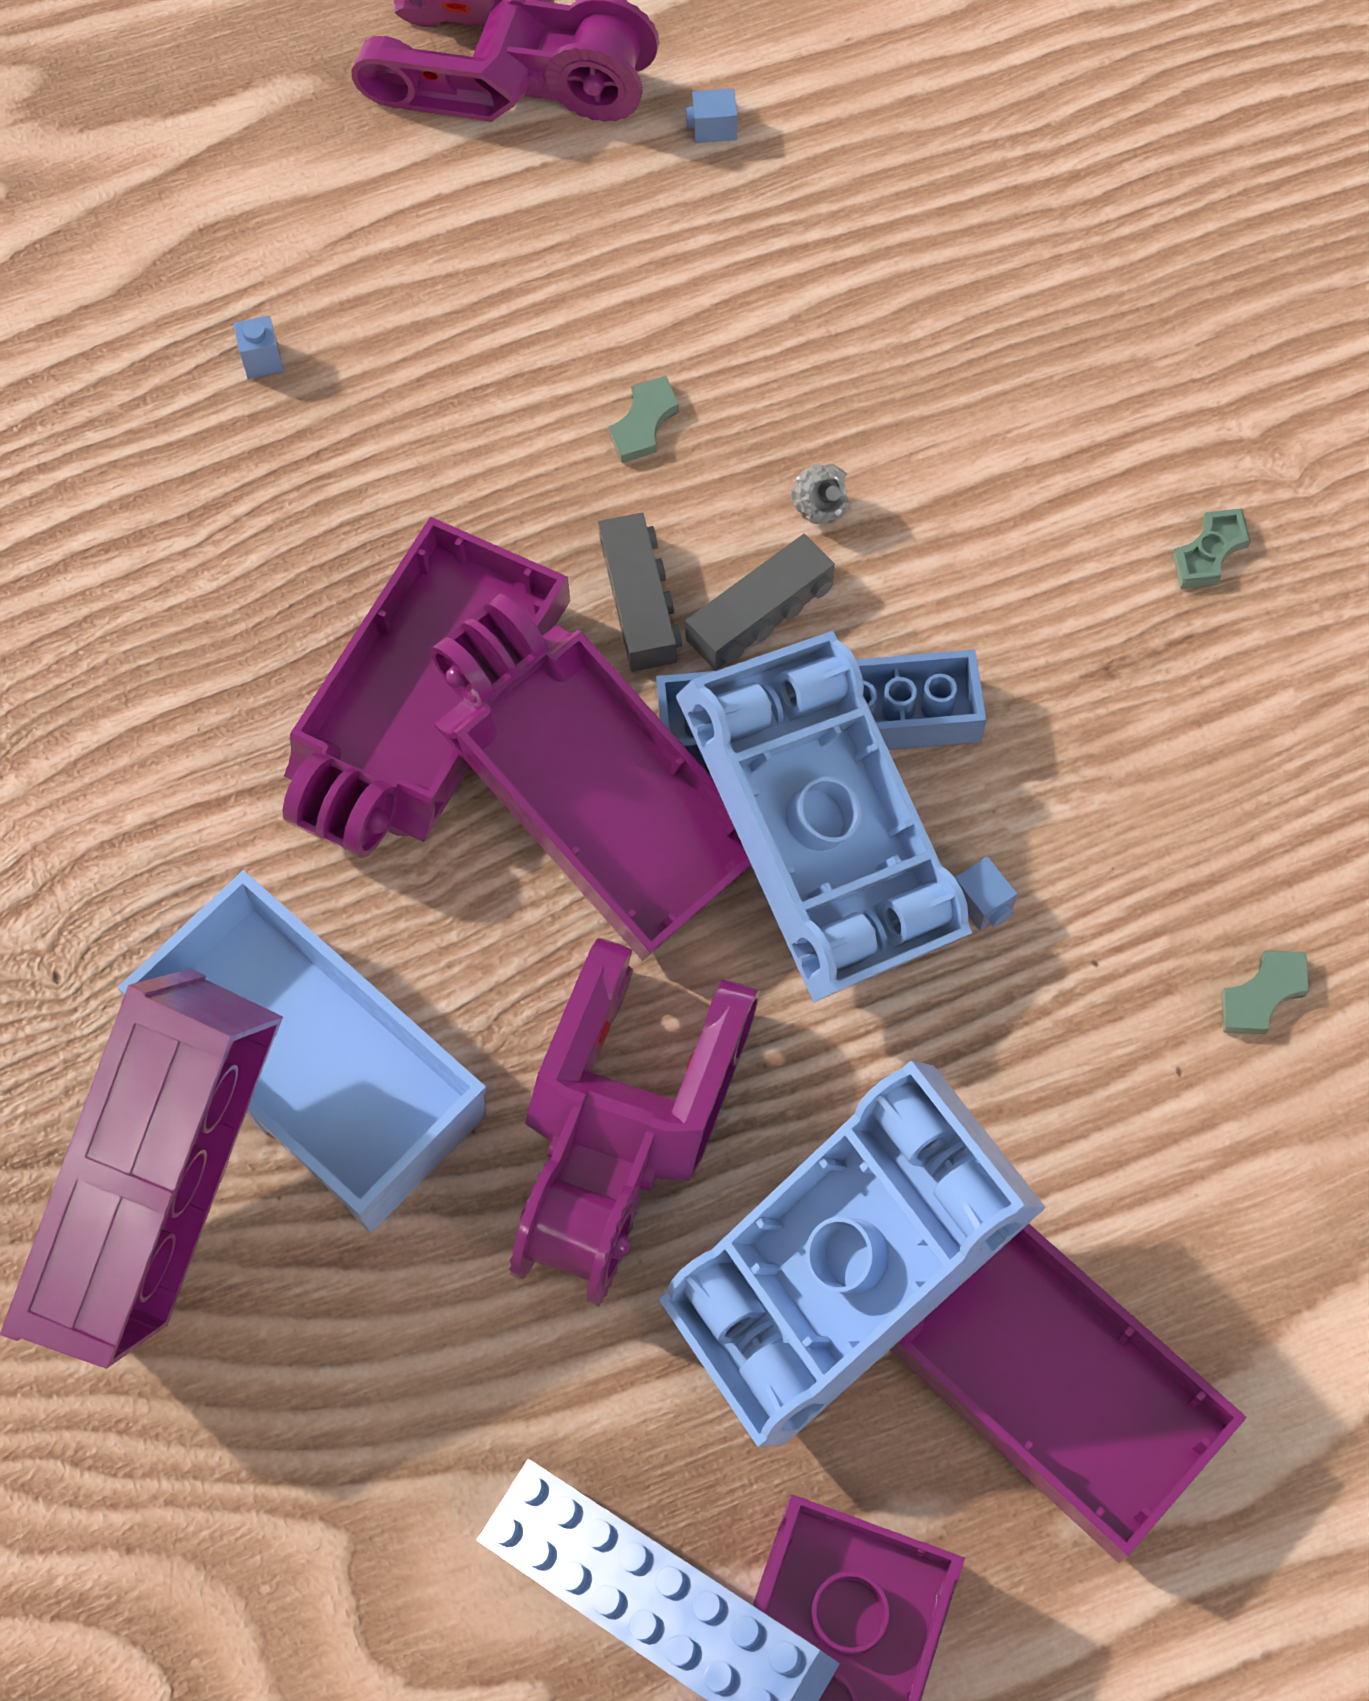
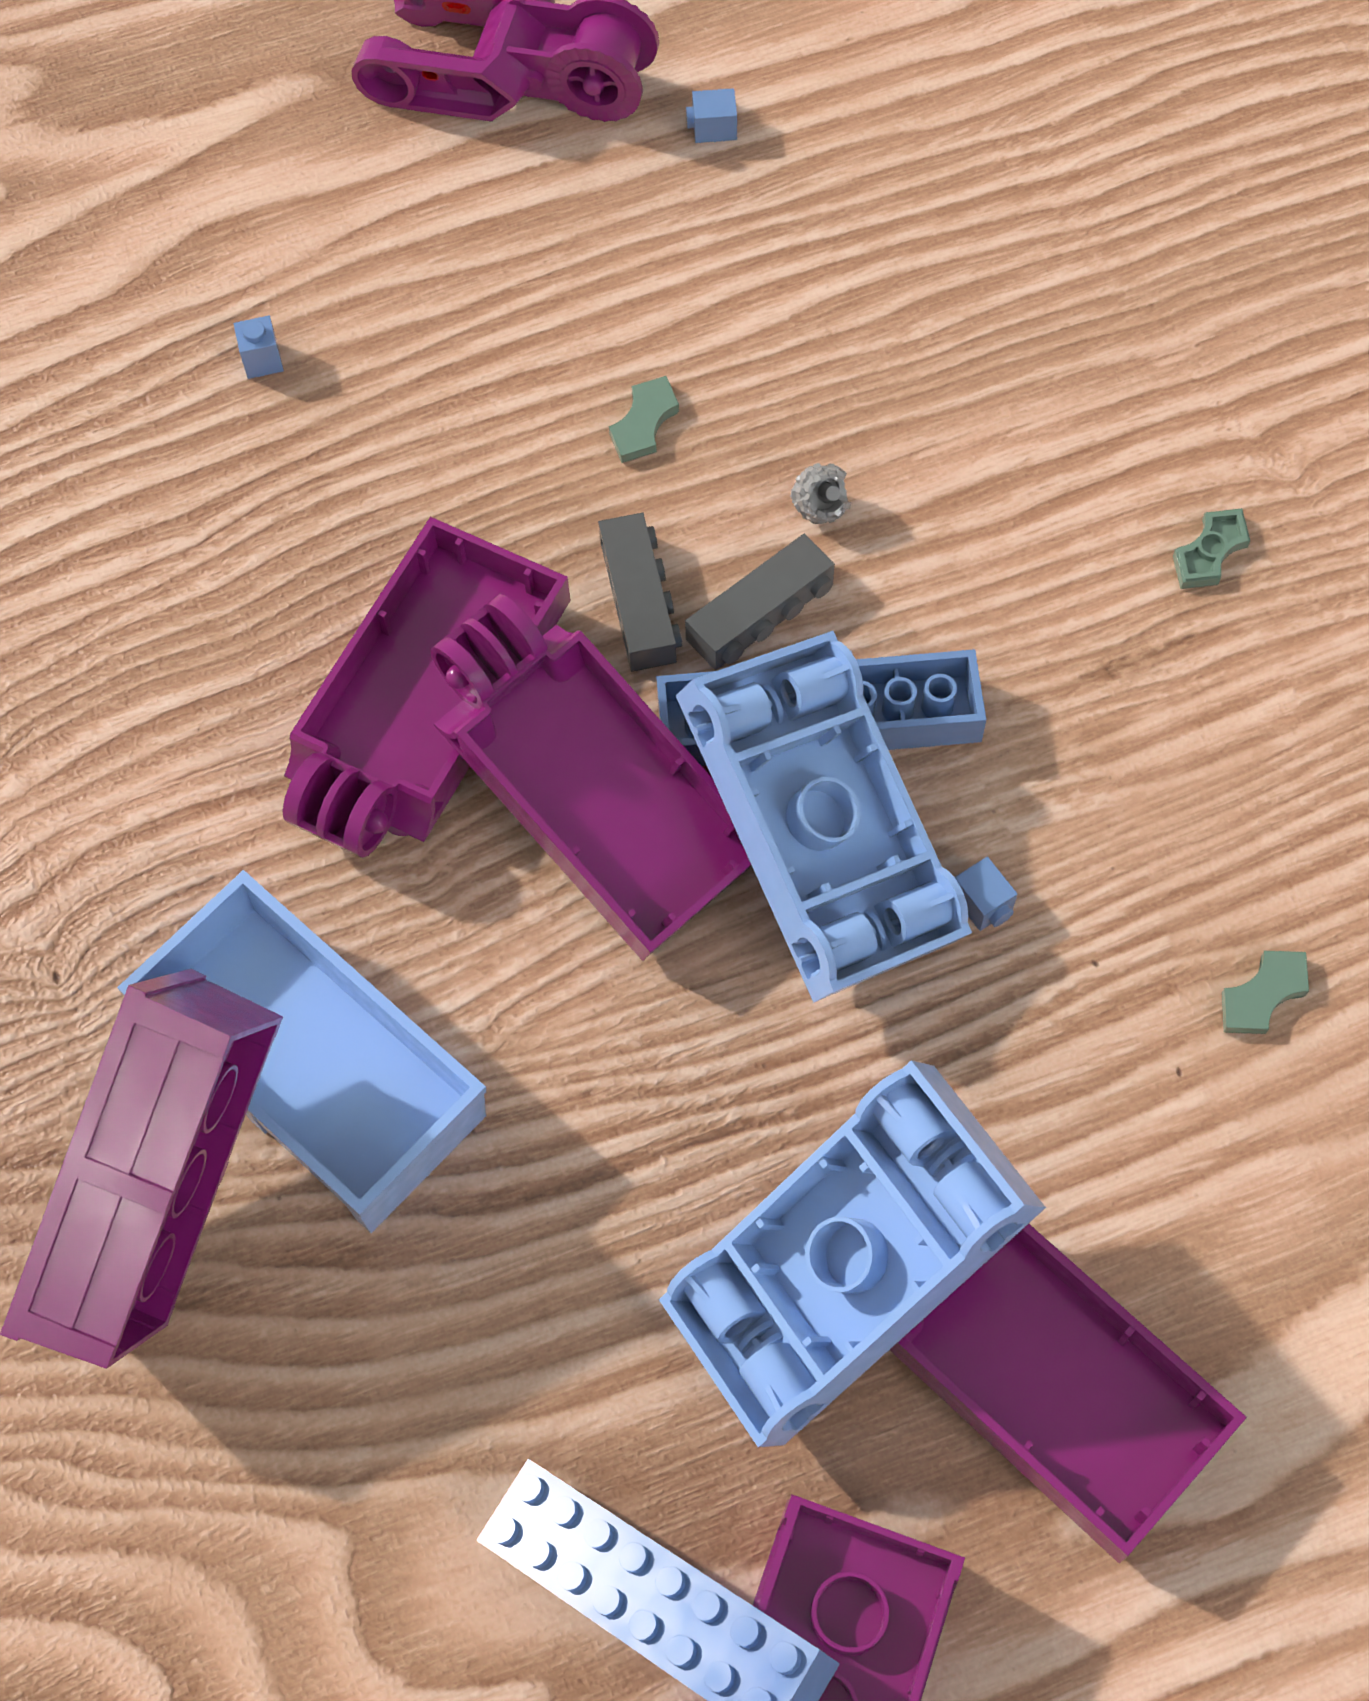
(611, 1135): magenta arm -> none

